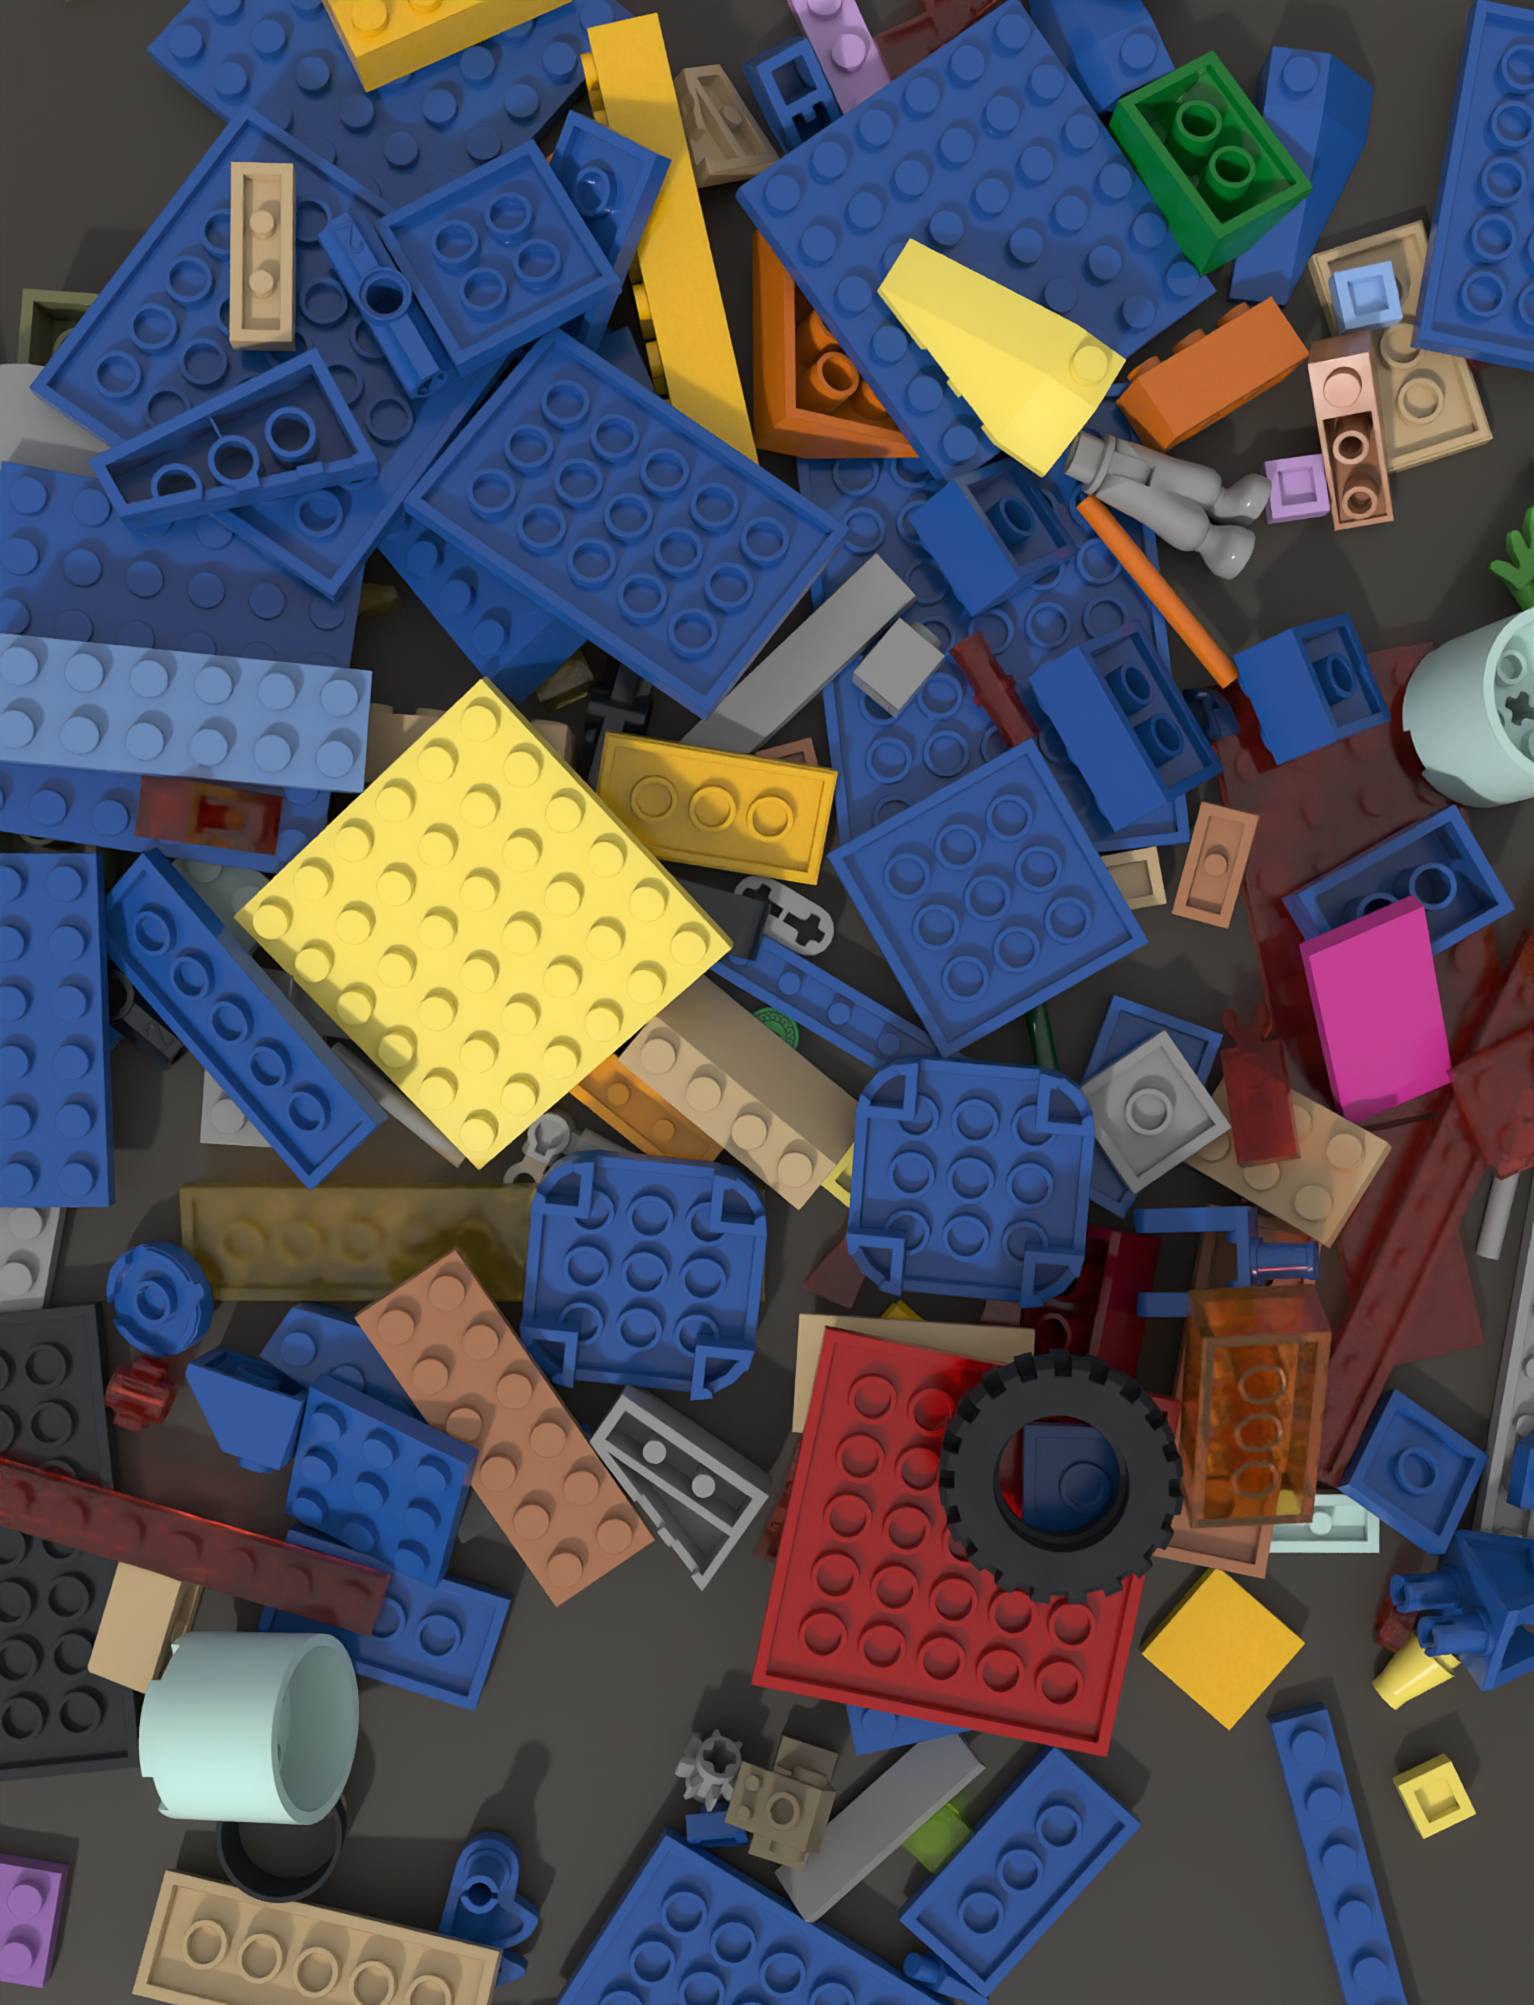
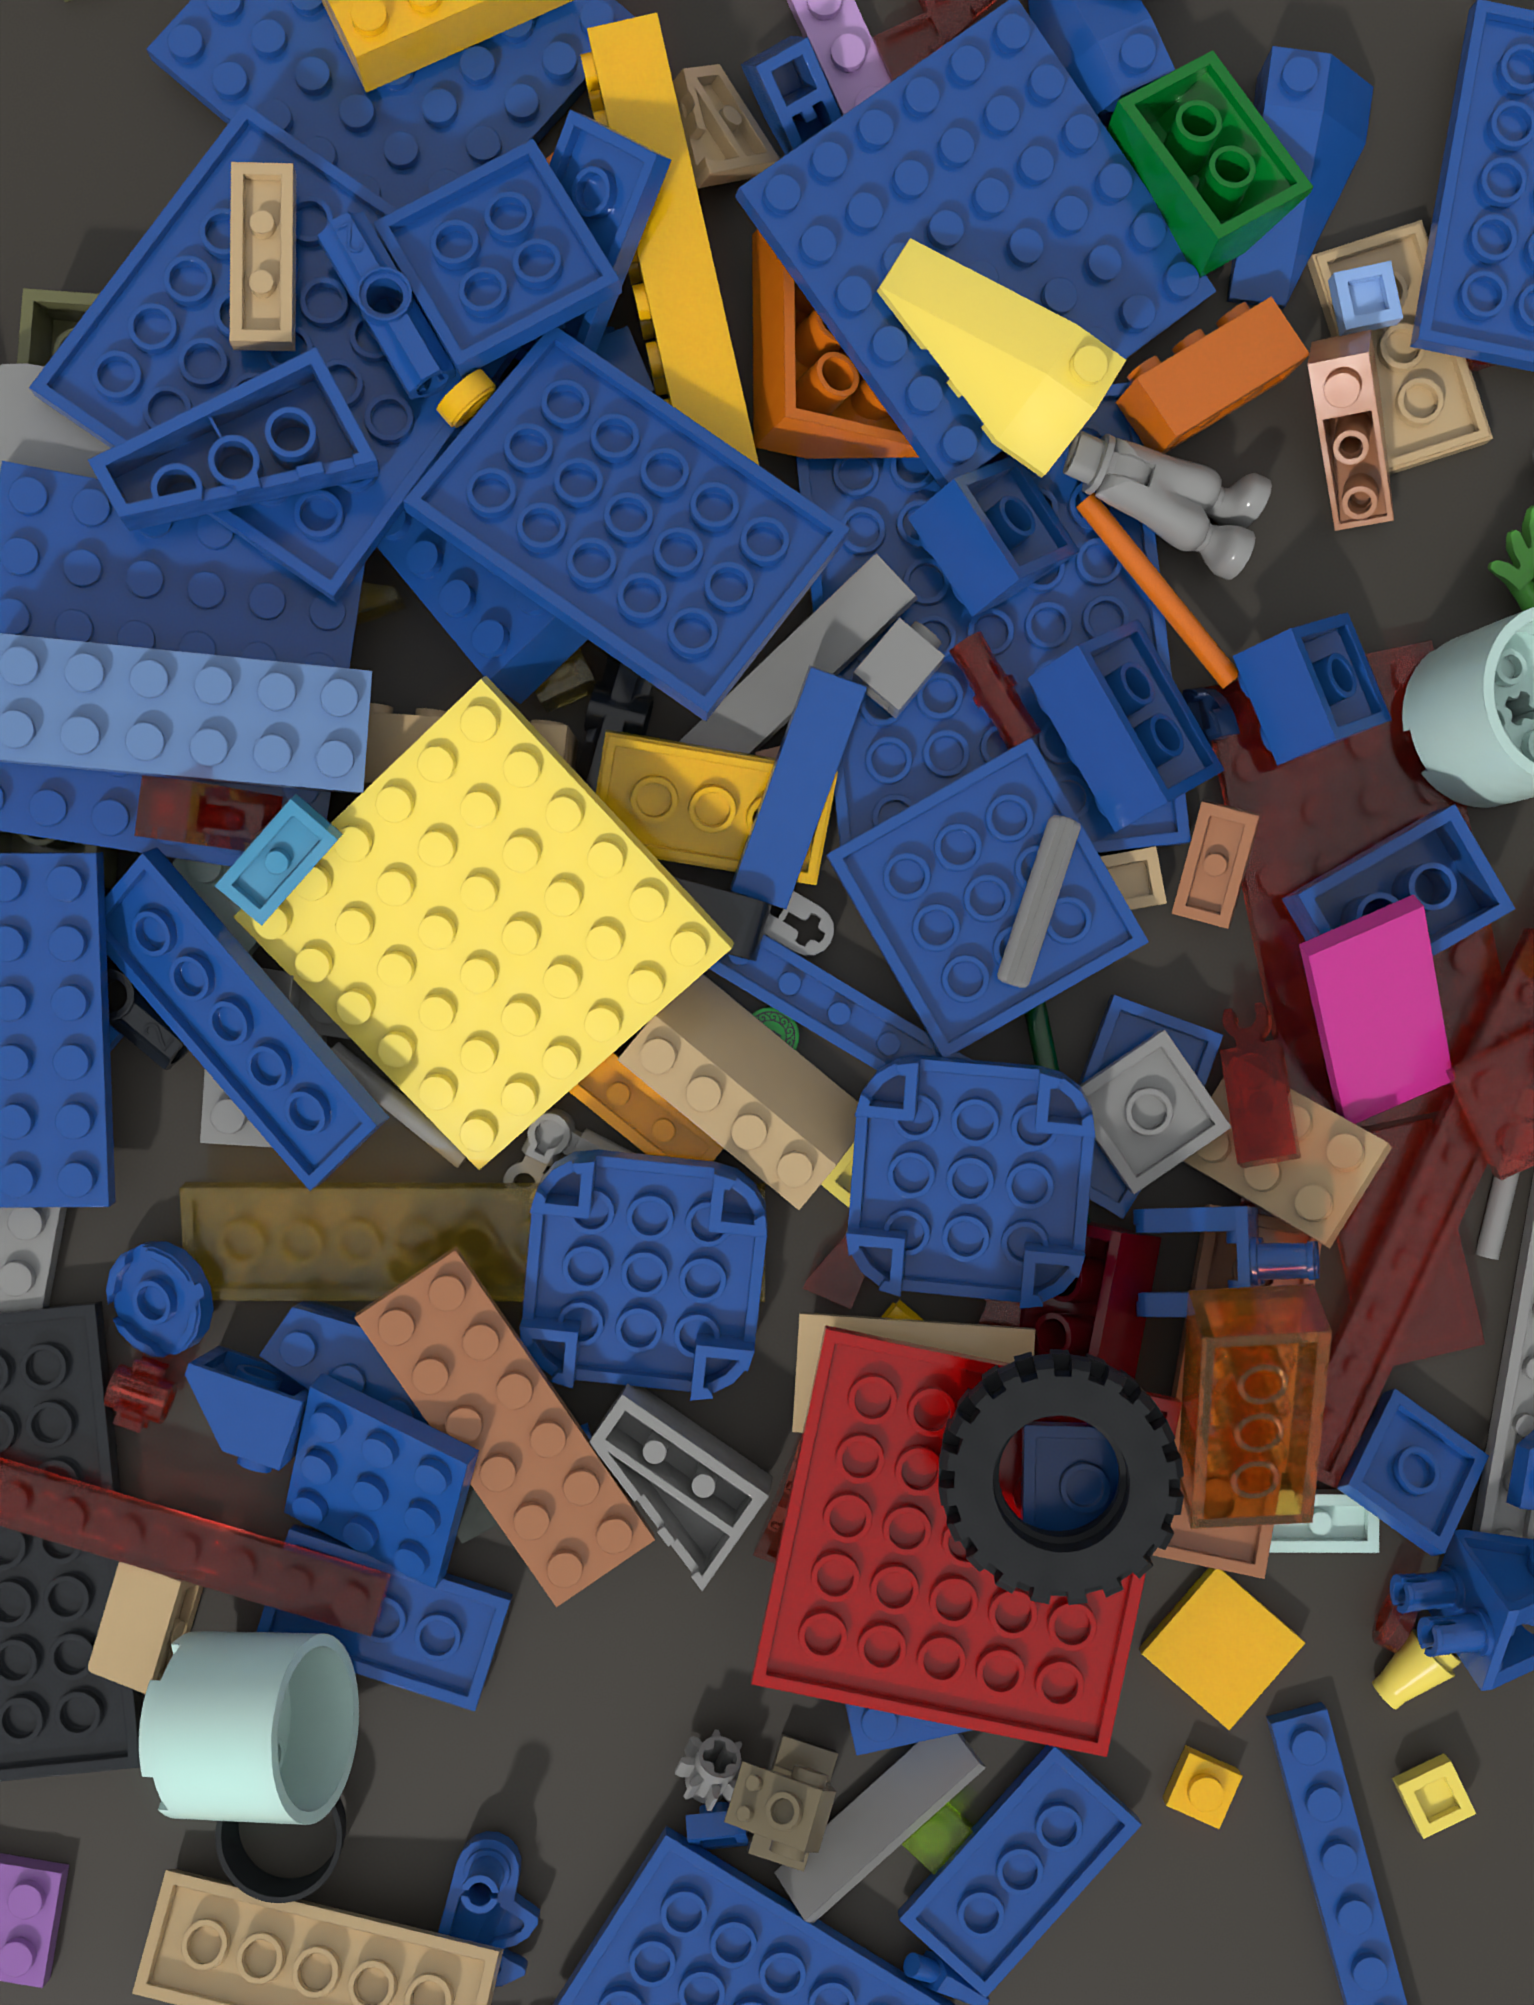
(278, 859): none -> dark azure plate
(466, 398): none -> yellow tile
(798, 787): none -> blue tile
(1038, 901): none -> light grey axle
(1202, 1787): none -> yellow plate
(1296, 489): lavender plate -> none

